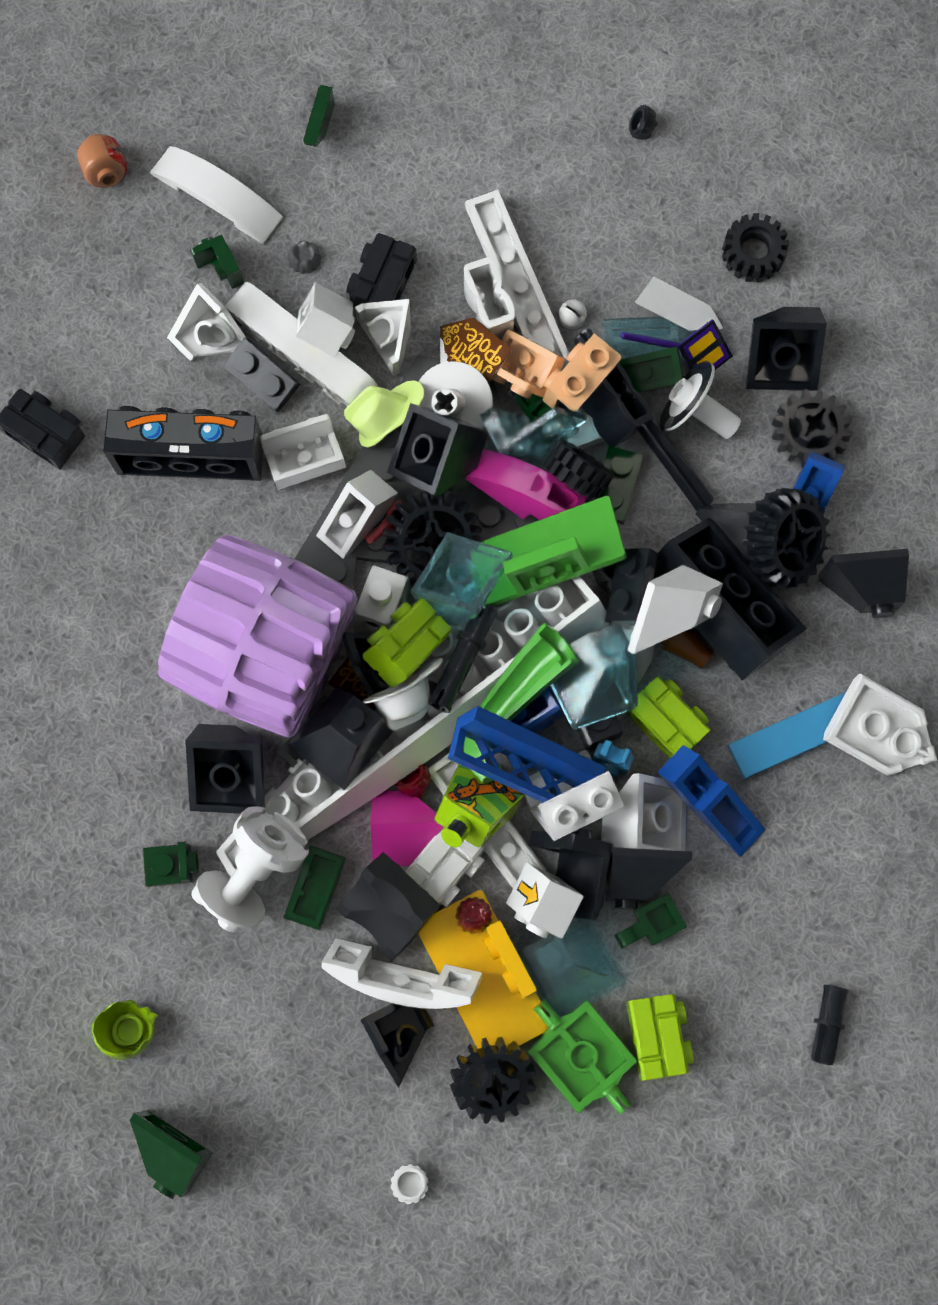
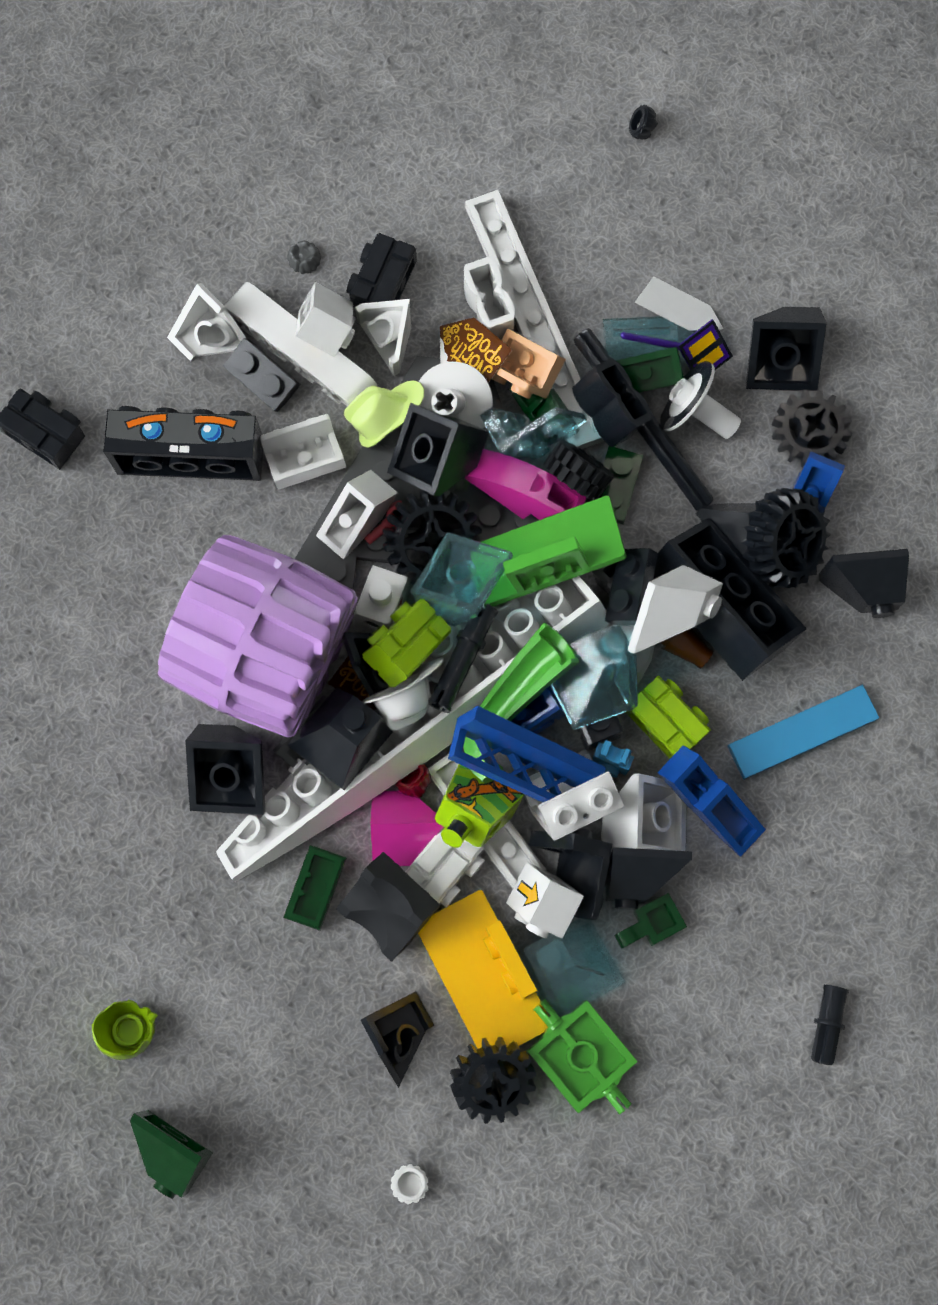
(101, 159): nougat head -> none
(170, 864): dark green bracket -> none
(217, 252): dark green bracket -> none
(218, 191): white slope -> none
(266, 847): white piece -> none
(320, 116): dark green tile -> none
(399, 984): white slope -> none
(473, 915): dark red piece -> none
(569, 317): white hinge -> none
(582, 375): light nougat bracket -> none
(658, 1037): lime brick -> none
(761, 230): black tyre -> none
(880, 728): white tile -> none

